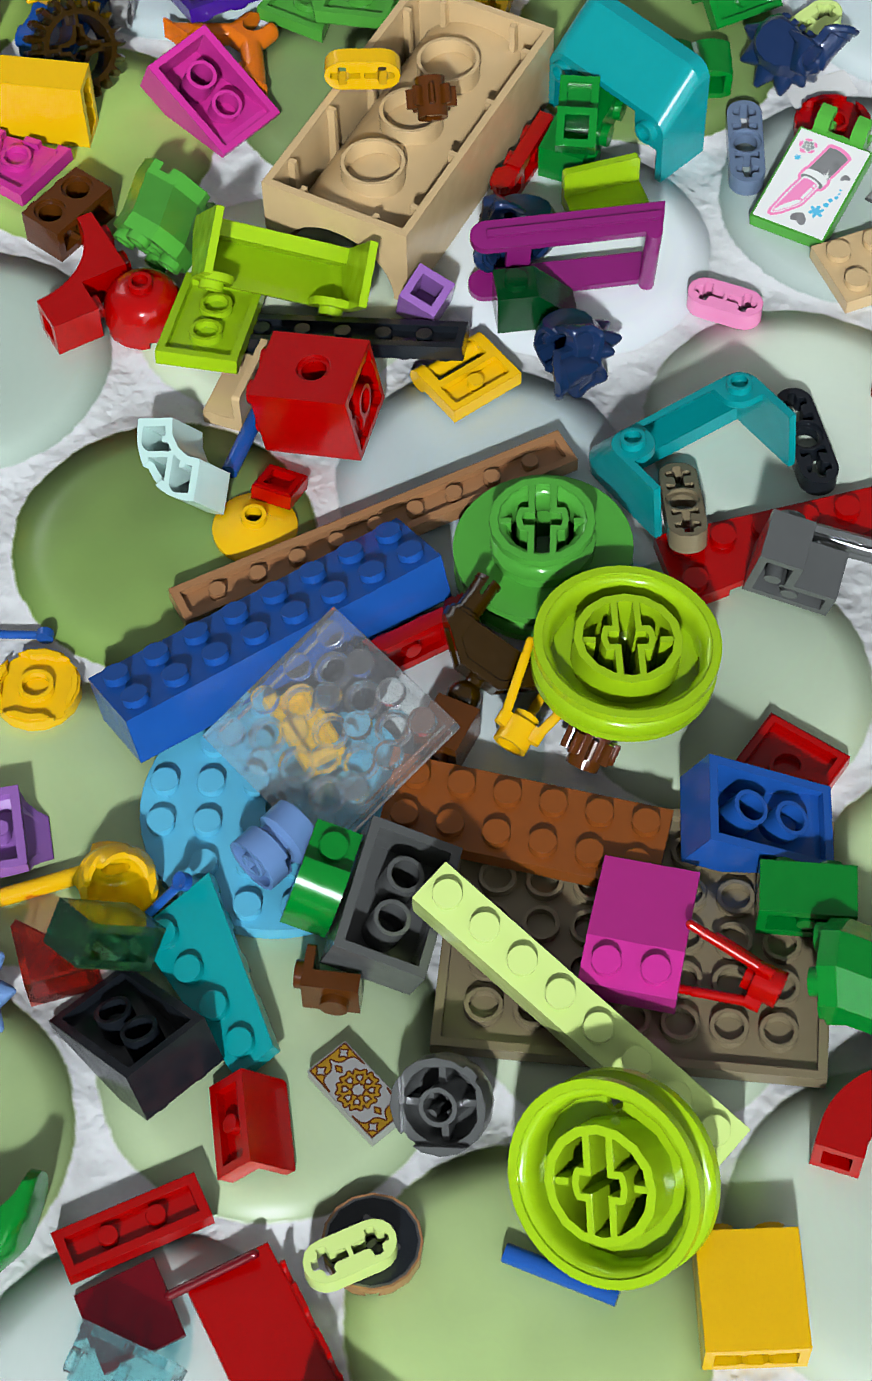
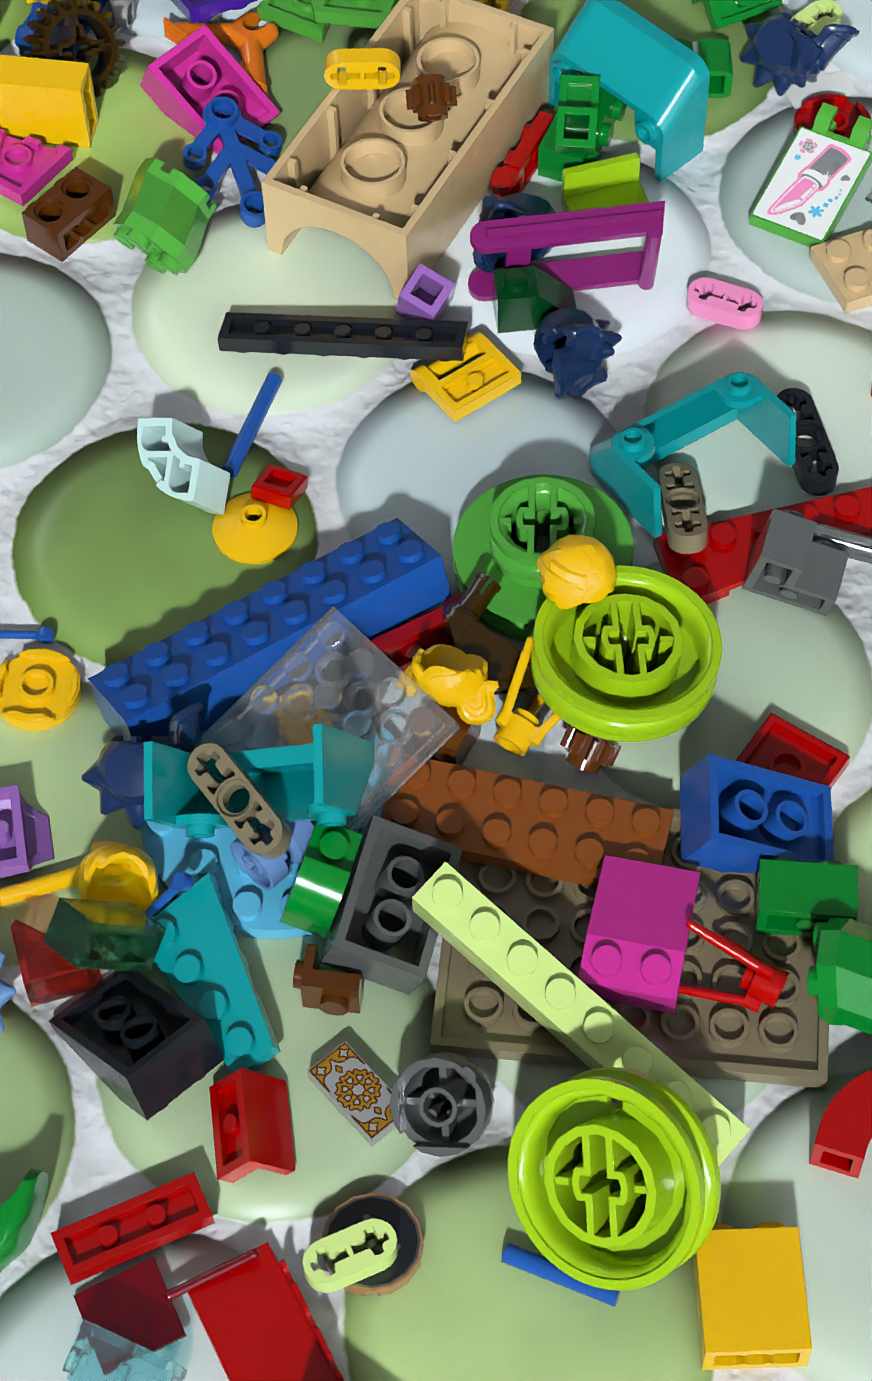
(75, 309): red arch -> none
(120, 765): none -> dark blue head
(139, 306): red cylinder -> none
(208, 328): lime tile -> none
(228, 400): tan panel -> none
(233, 155): none -> blue plant
(258, 805): none -> dark tan beam
(280, 264): lime windscreen -> none
(300, 781): none -> teal windscreen
(316, 395): red brick -> none
(419, 509): medium nougat plate -> none
(455, 681): none -> yellow hair
(576, 571): none -> yellow hair
(738, 159): sand blue beam -> none

